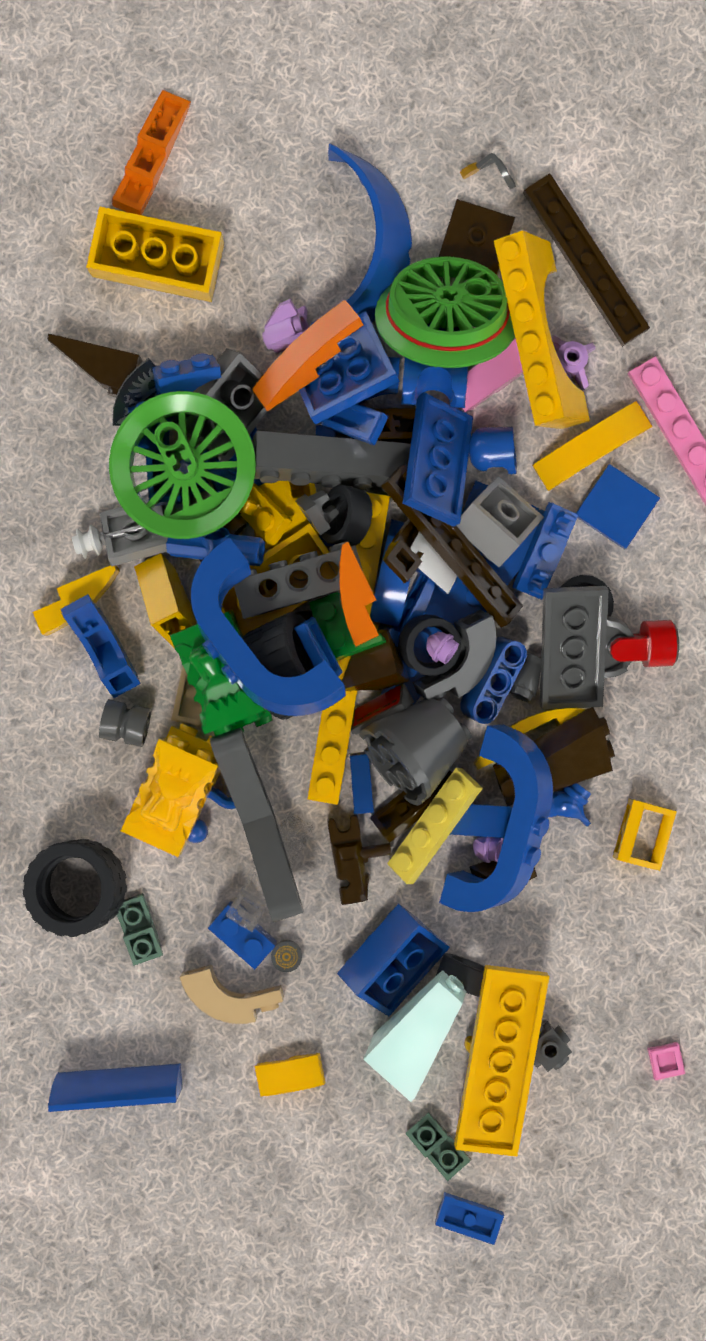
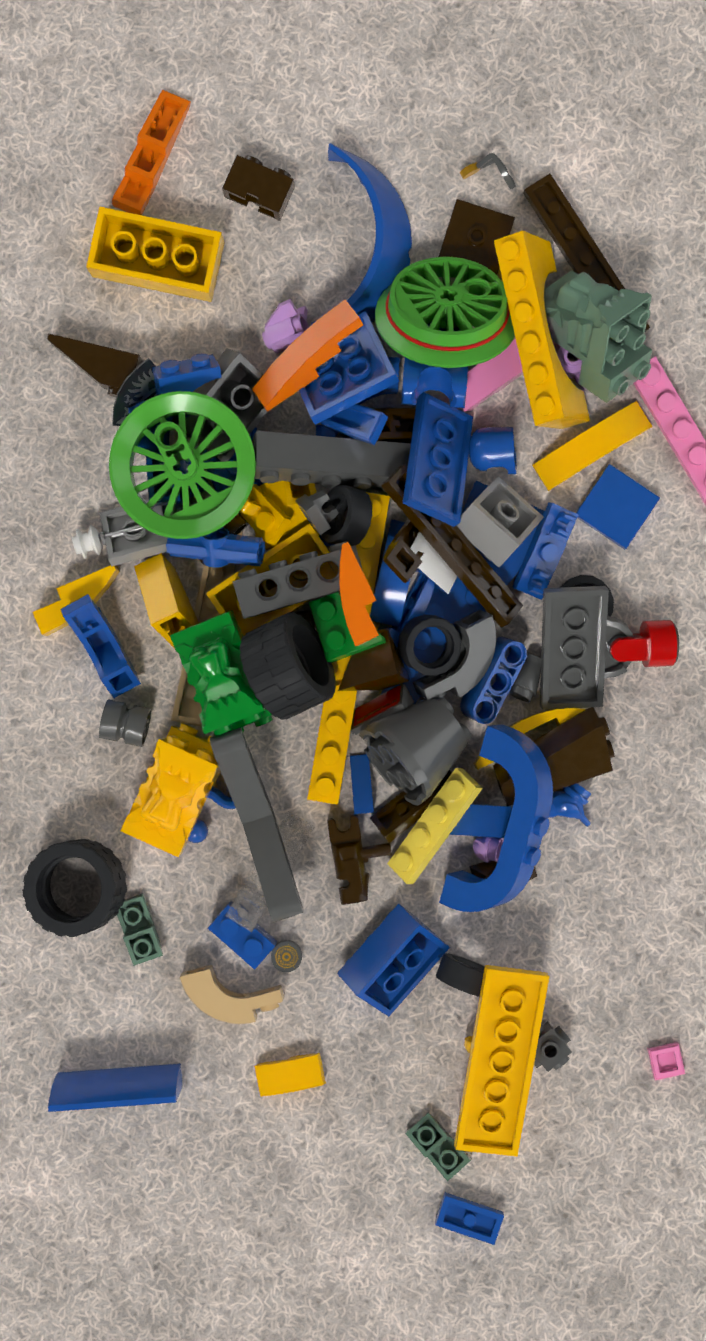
(257, 184): none -> dark brown brick
(282, 695): blue arch -> none
(316, 644): blue tile -> none
(412, 1037): light aqua slope -> none
(441, 647): lavender plate -> none
(602, 330): none -> sand green brick
(629, 831): yellow tile -> none

